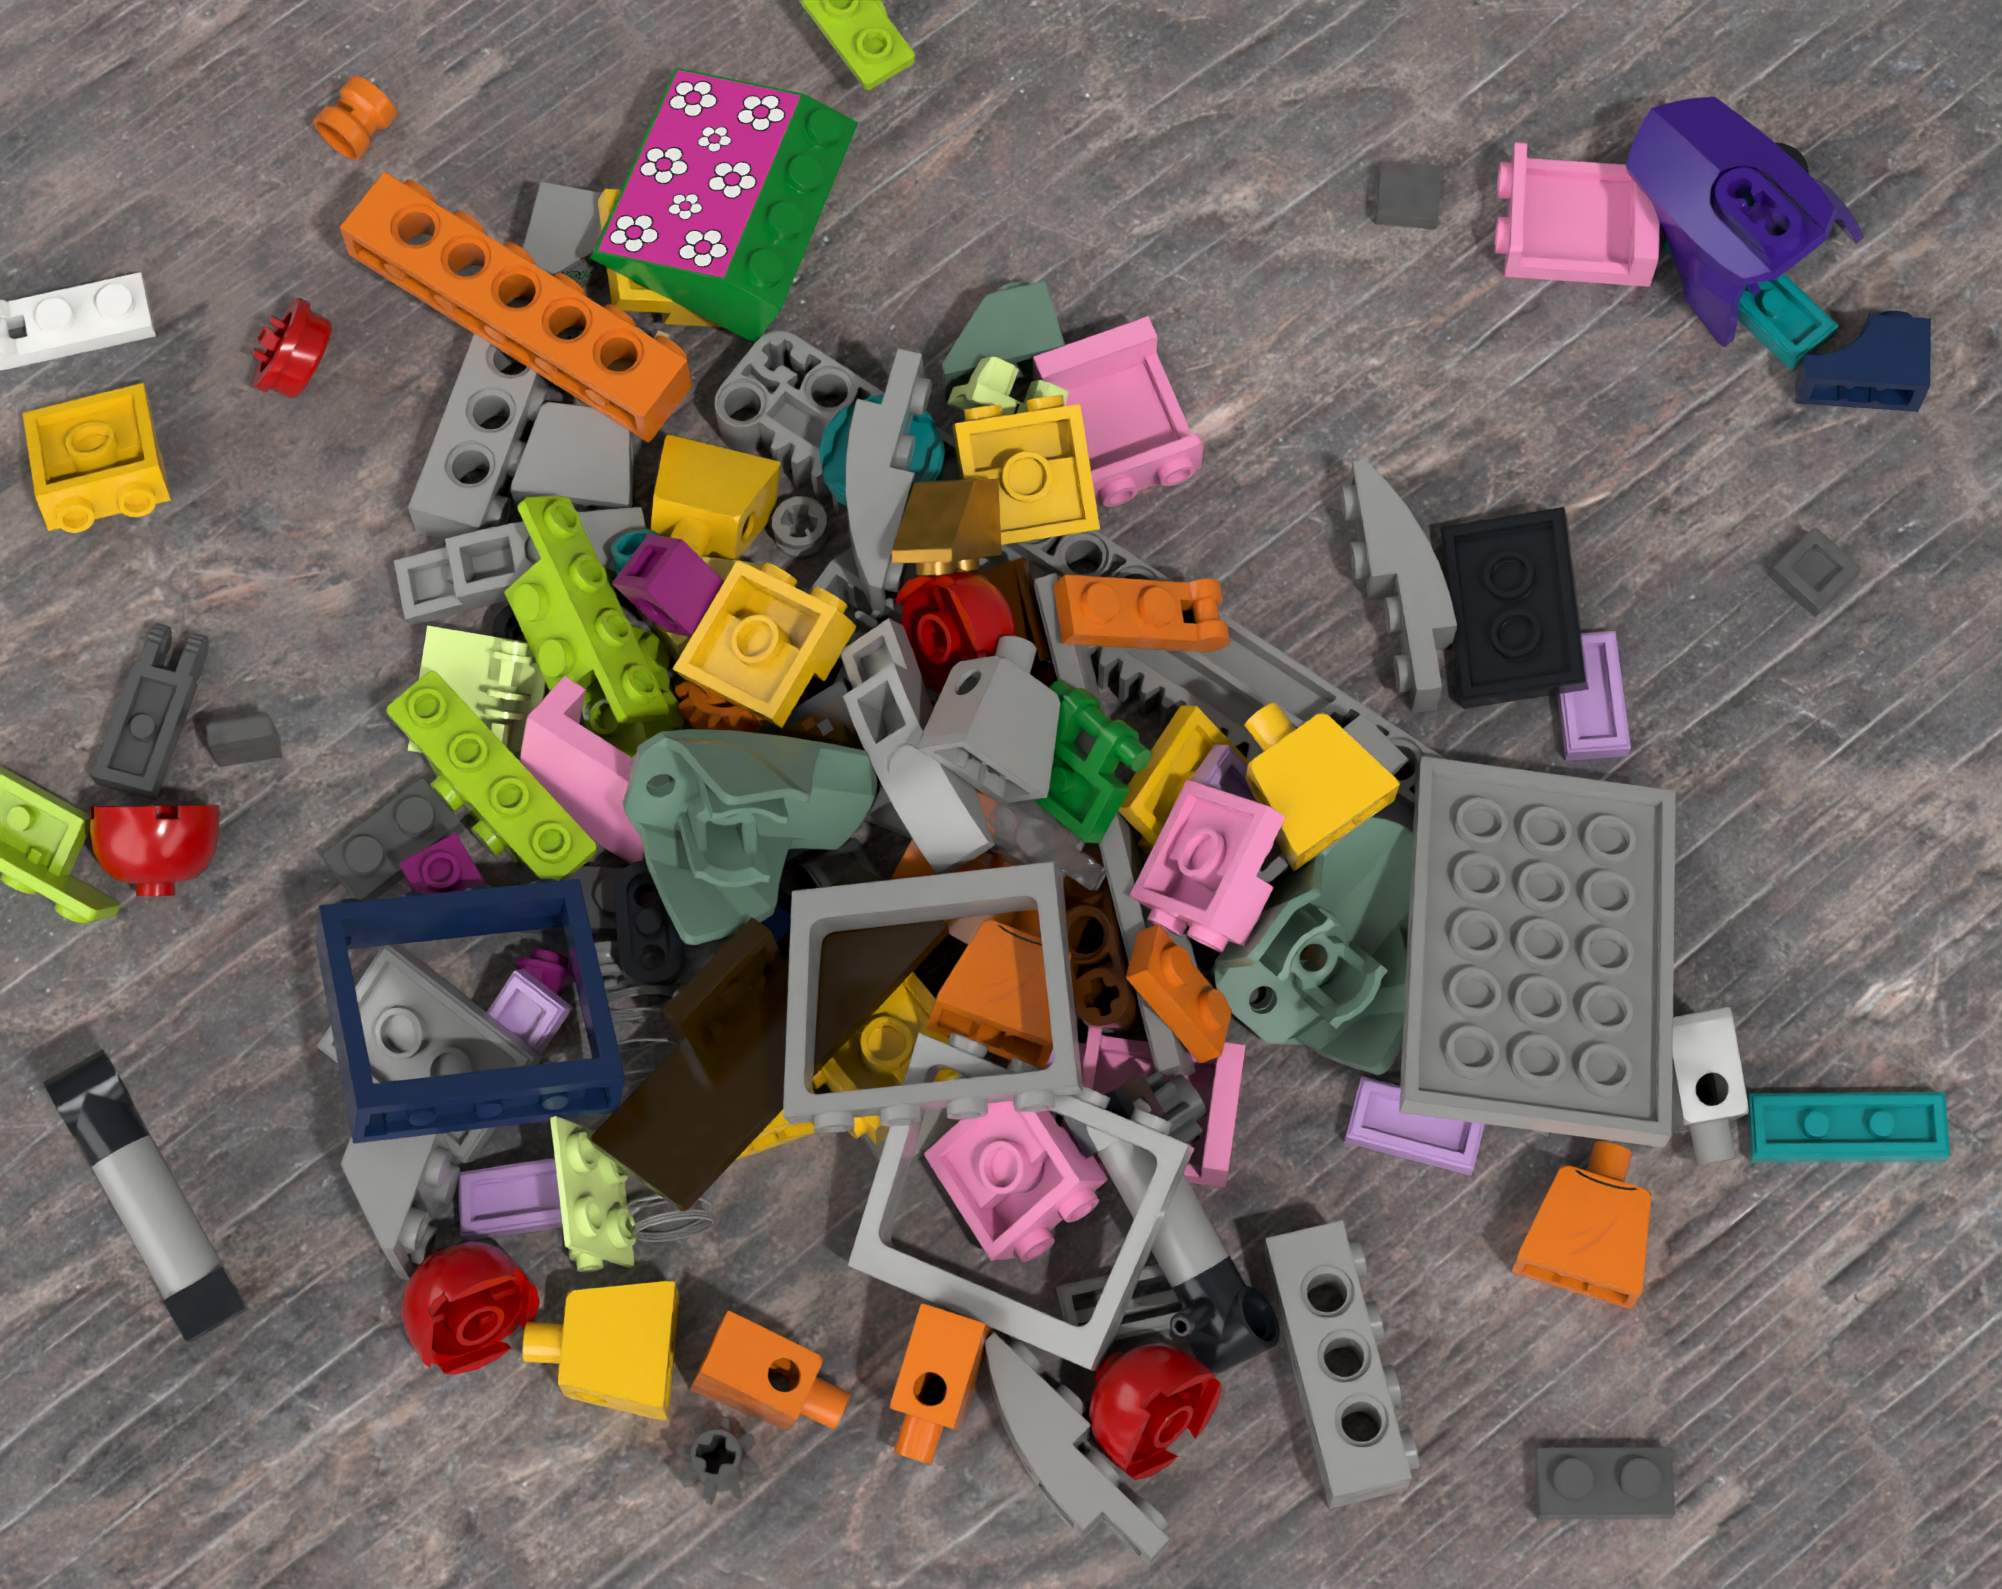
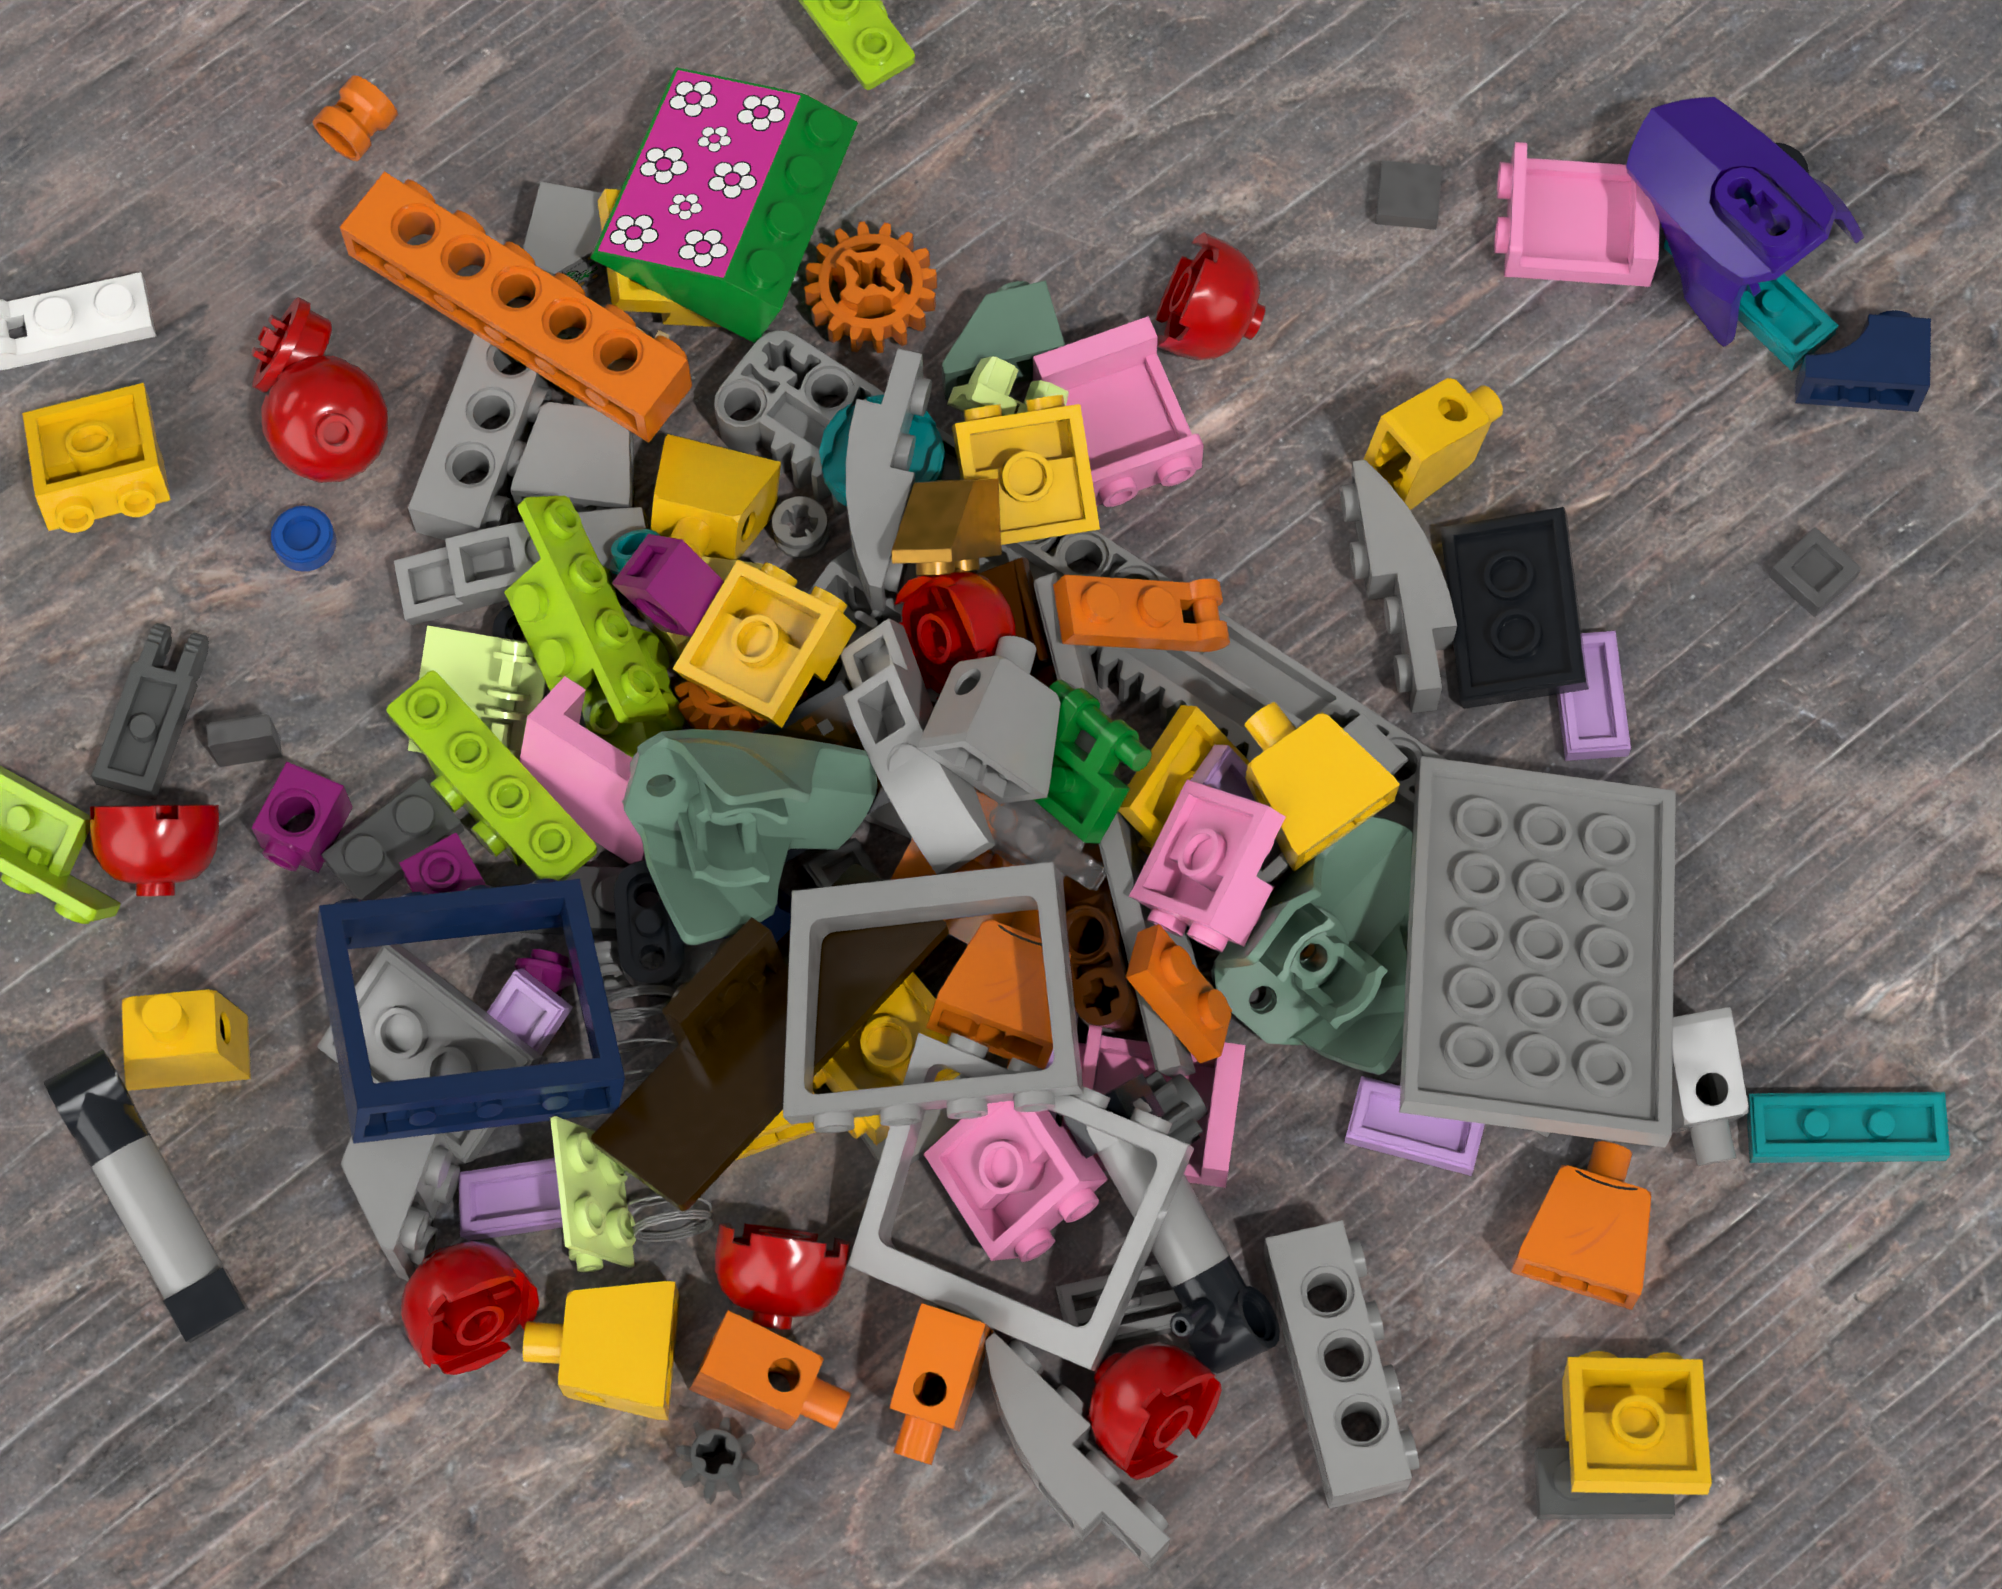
(180, 1041): none -> yellow torso
(298, 793): none -> magenta brick
(303, 538): none -> blue tile
(325, 419): none -> red cylinder
(779, 1272): none -> red cylinder
(875, 310): none -> orange gear
(1210, 302): none -> red cylinder
(1432, 438): none -> yellow torso
(1636, 1424): none -> yellow plate

